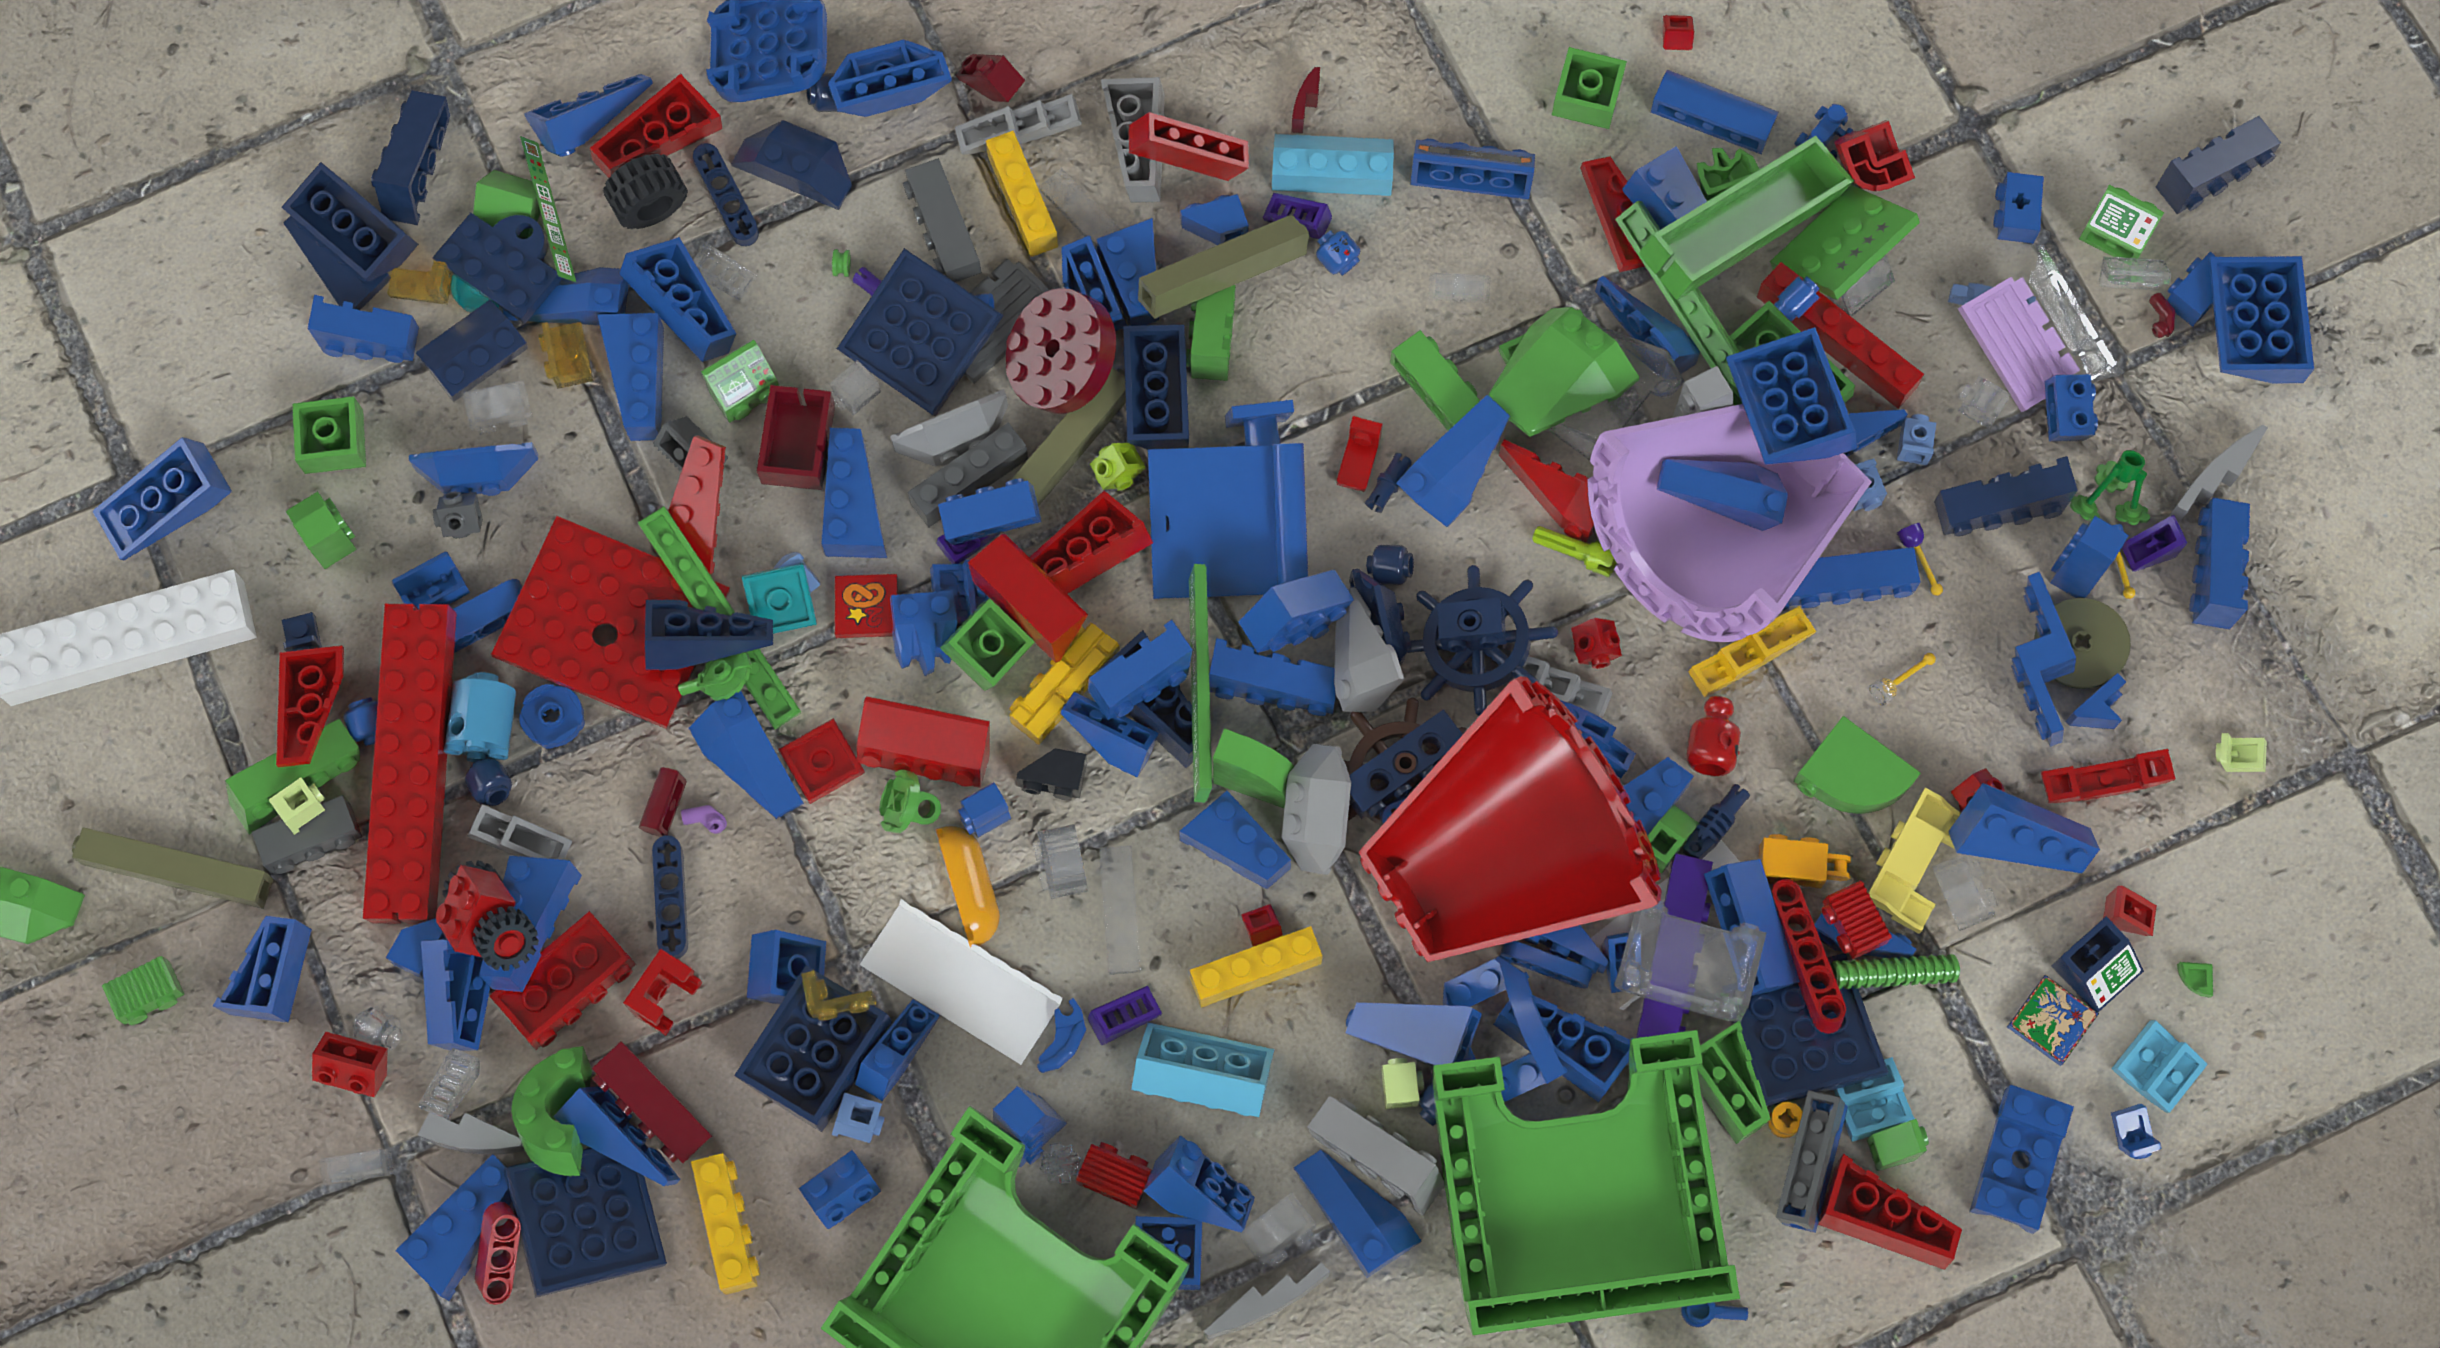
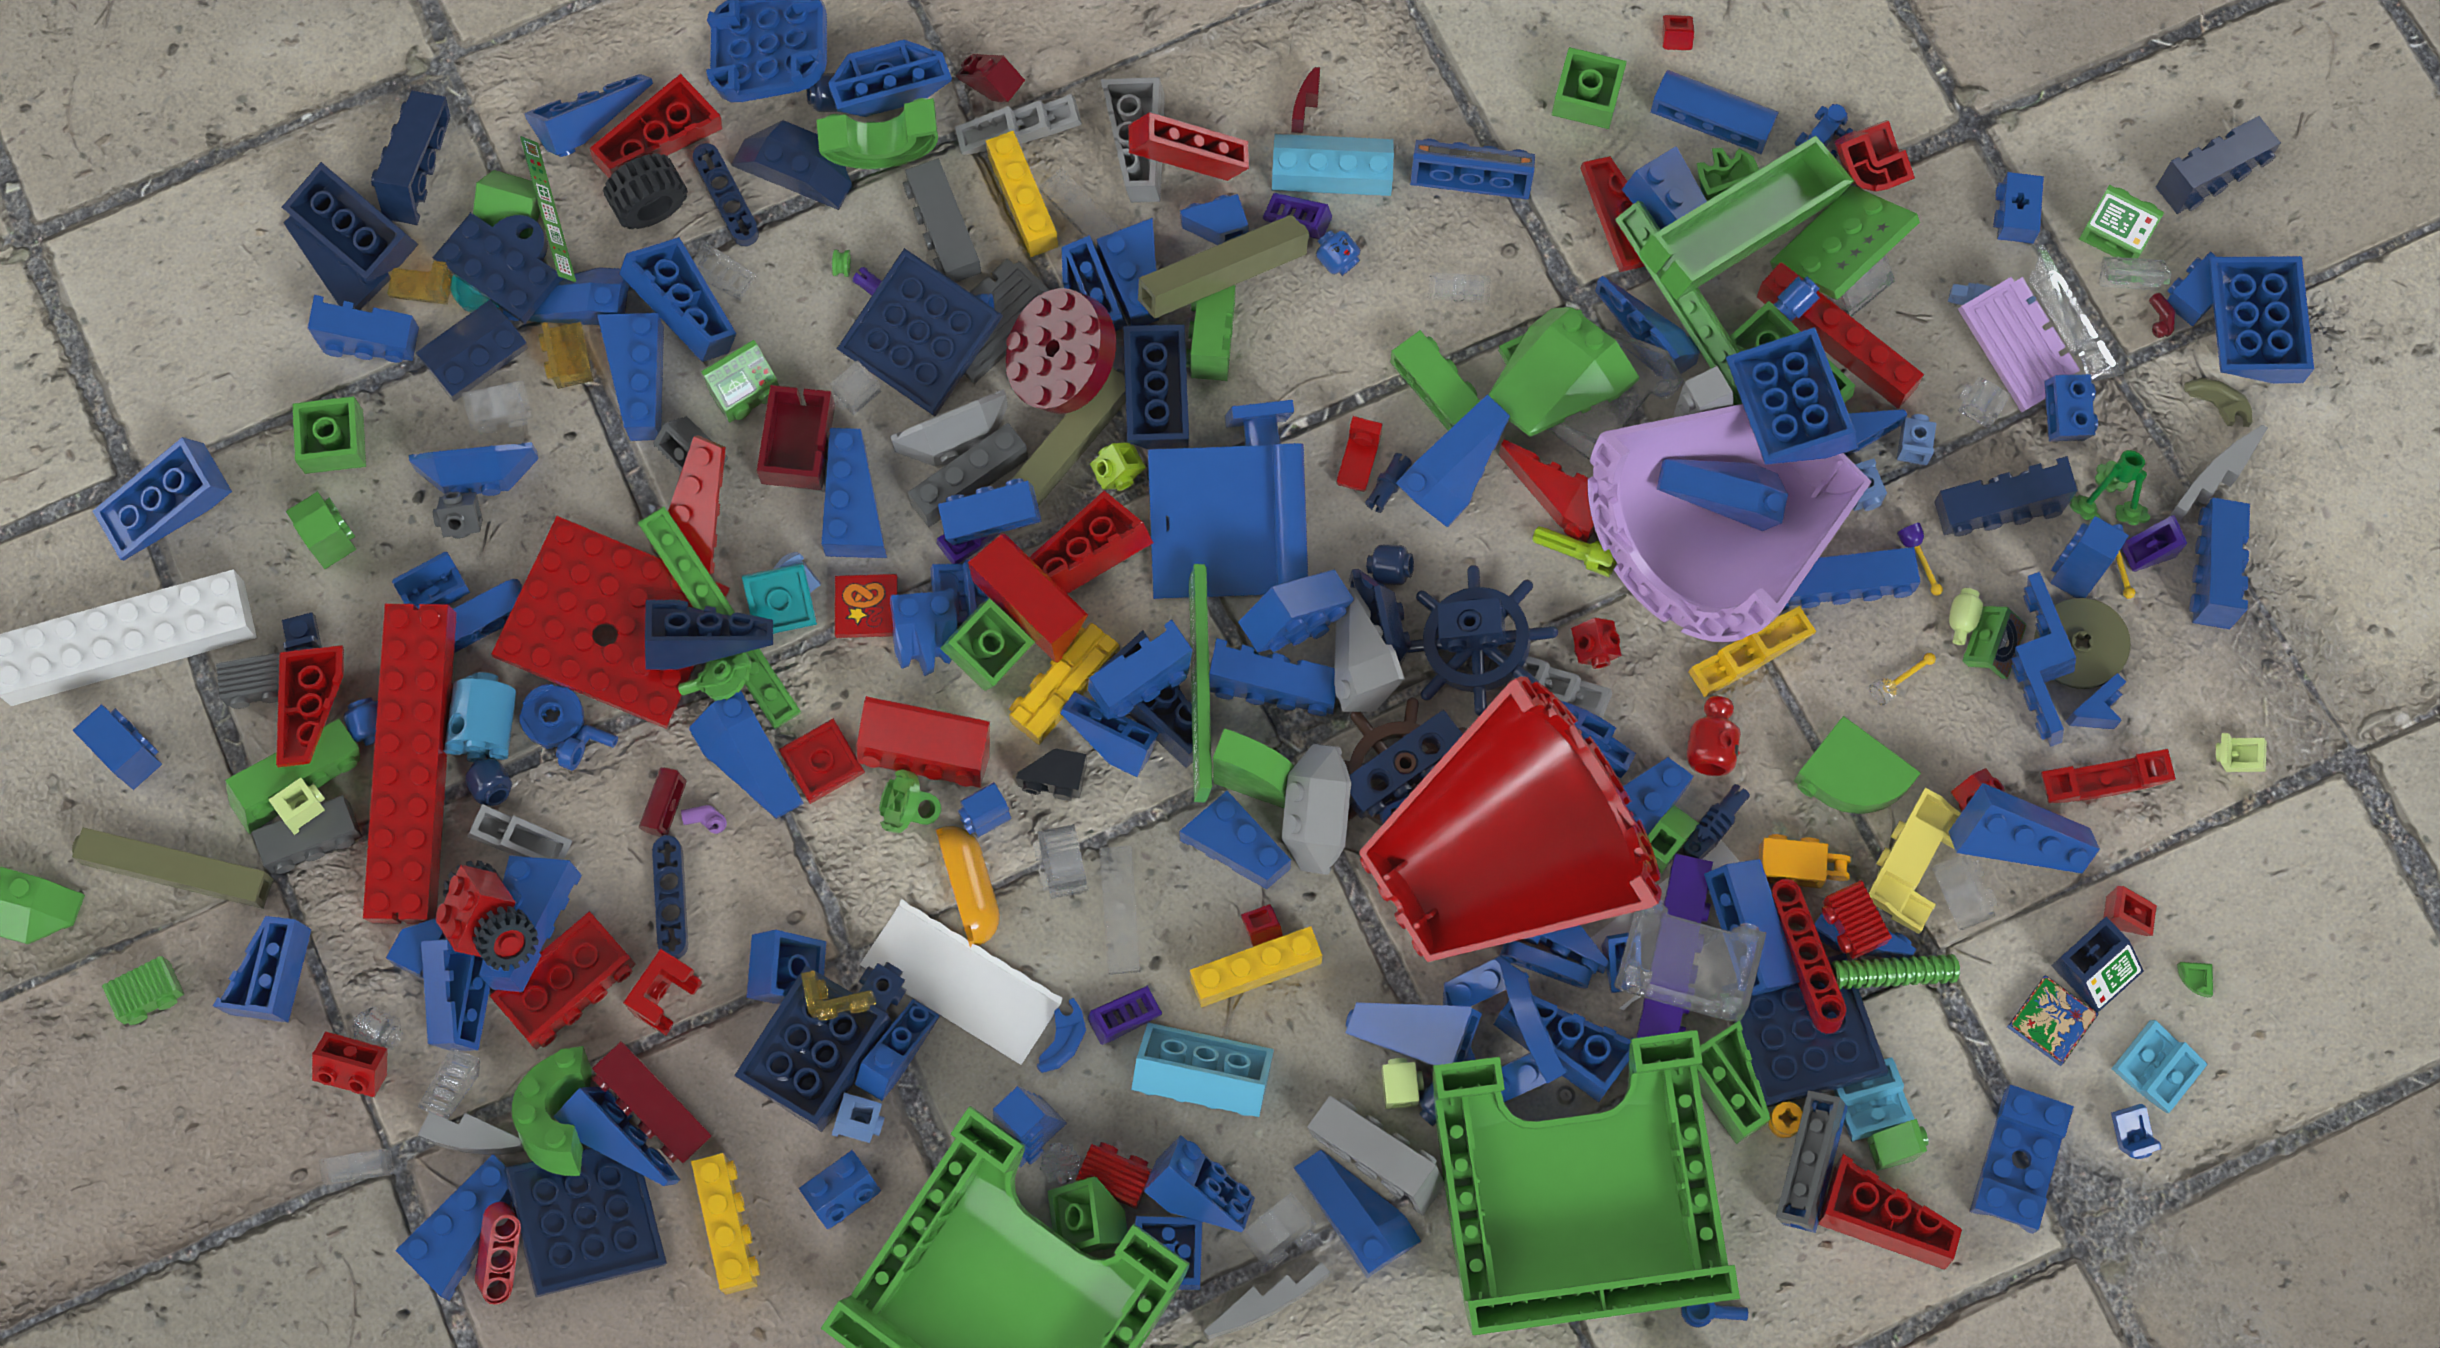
(119, 745): none -> blue brick
(249, 680): none -> dark grey brick
(572, 750): none -> blue plate
(880, 143): none -> bright green brick
(887, 973): none -> dark blue brick
(1087, 1215): none -> bright green slope
(1965, 614): none -> yellowish green plant
(1995, 640): none -> bright green panel
(2225, 398): none -> olive piece

